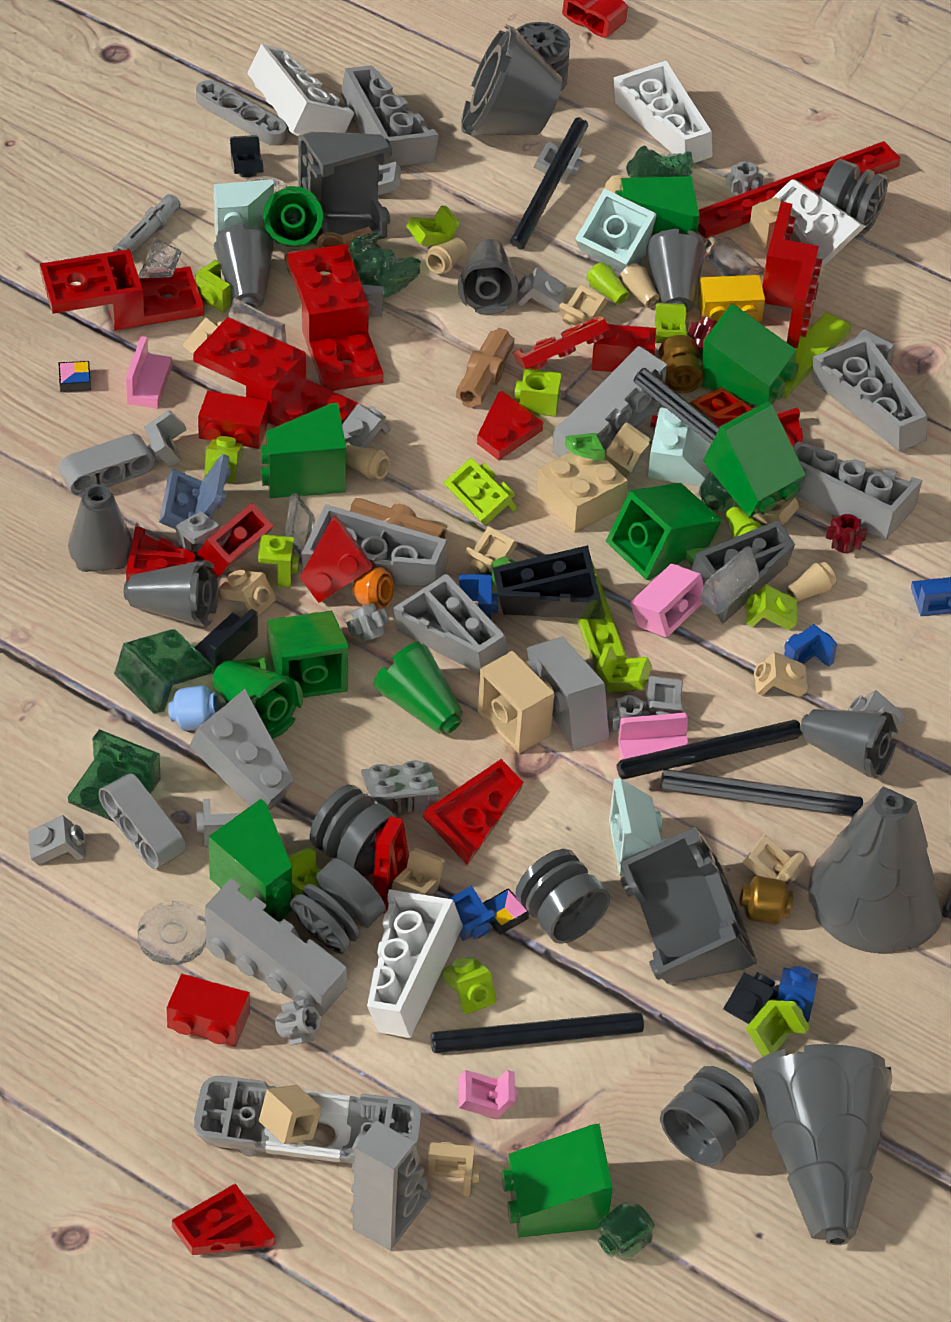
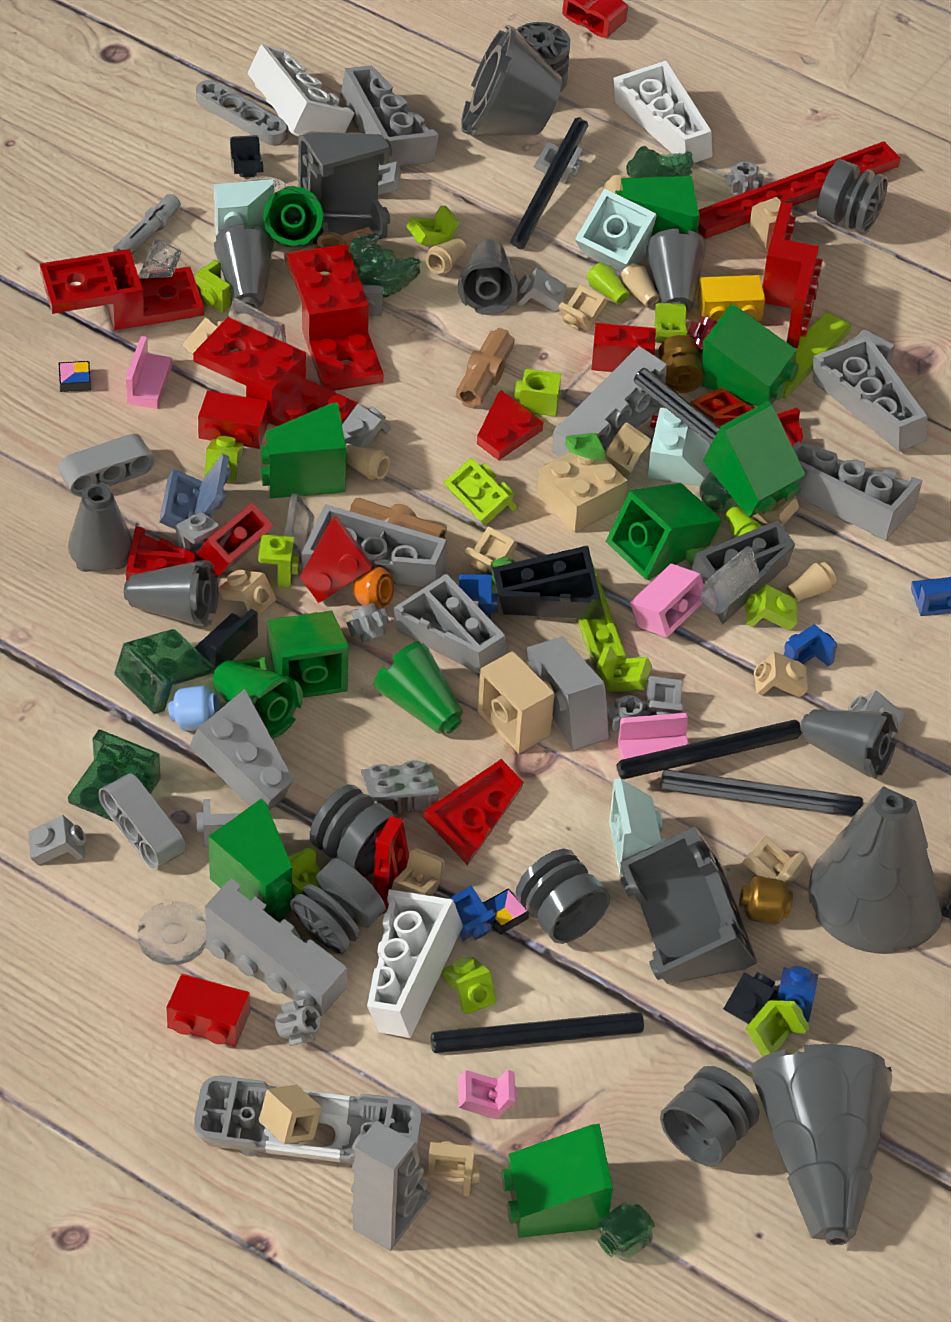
(161, 435): light grey bracket -> none
(223, 1225): red wing -> none
(588, 331): red wing -> none
(730, 258): clear slope -> none
(819, 220): white wing -> none
(846, 533): dark red gear -> none

